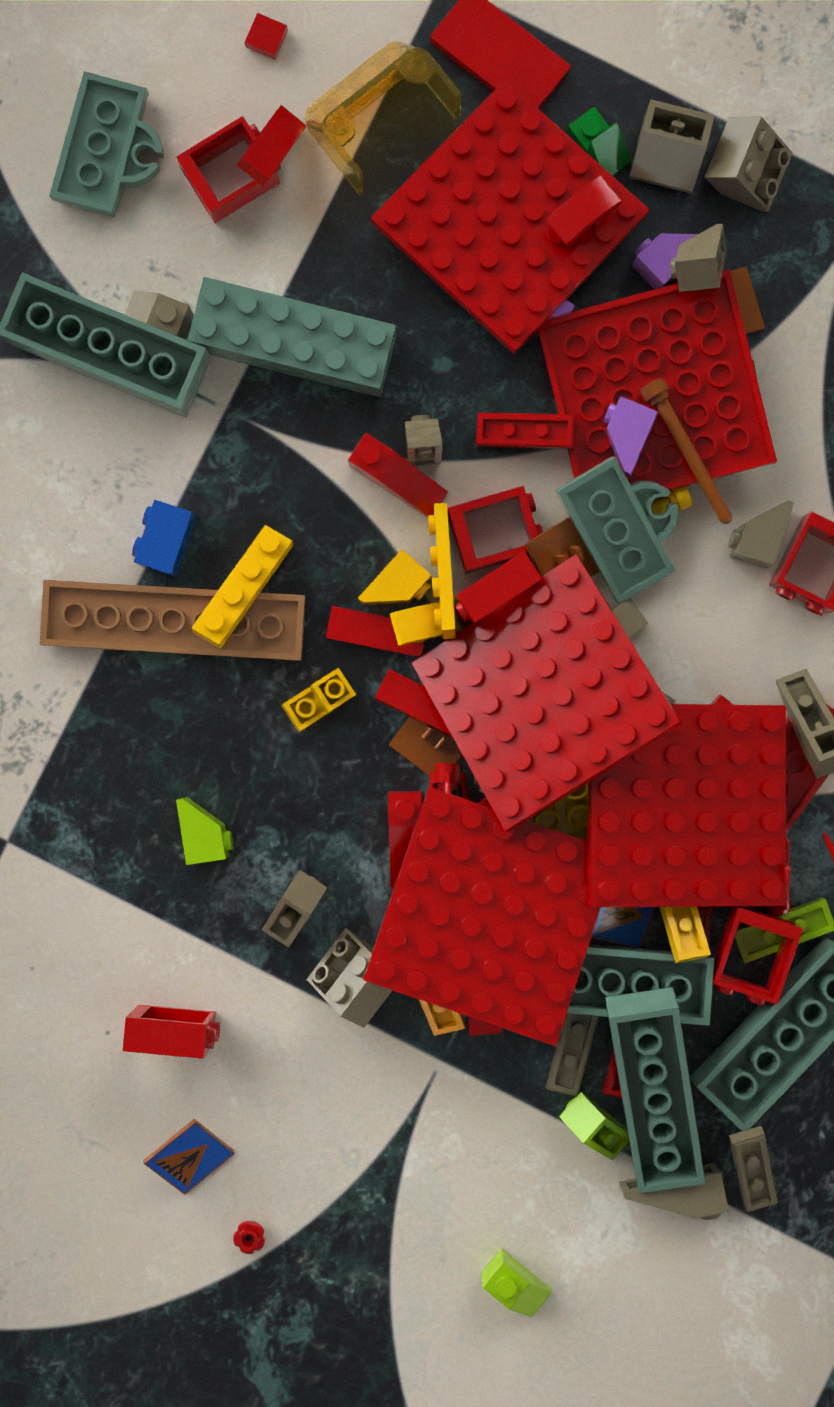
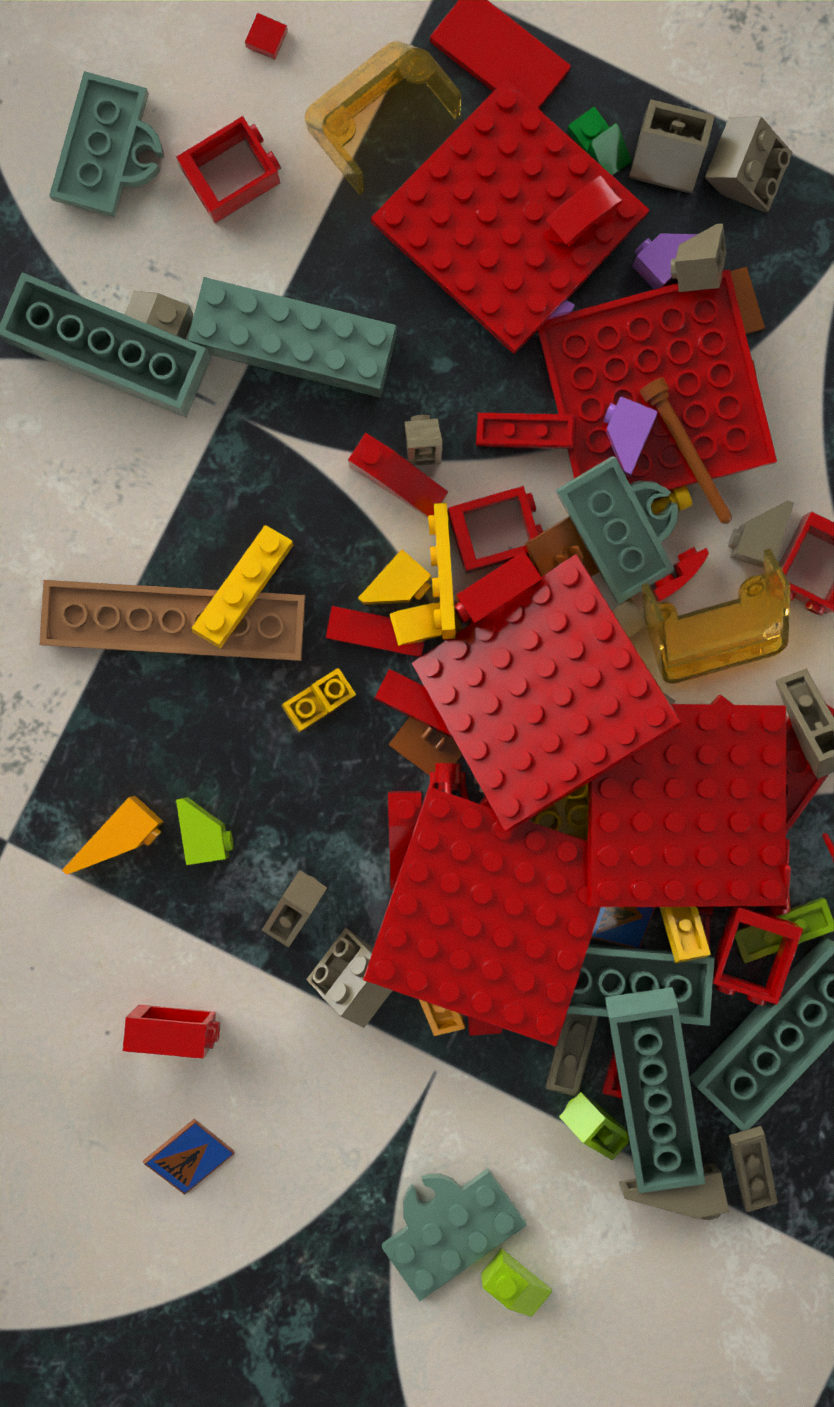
(124, 831): none -> light orange slope
(164, 538): blue brick -> none
(249, 1228): red plate -> none
(271, 145): red tile -> none
(450, 1229): none -> sand green plate
(688, 566): none -> red slope
(724, 633): none -> clear yellow windscreen

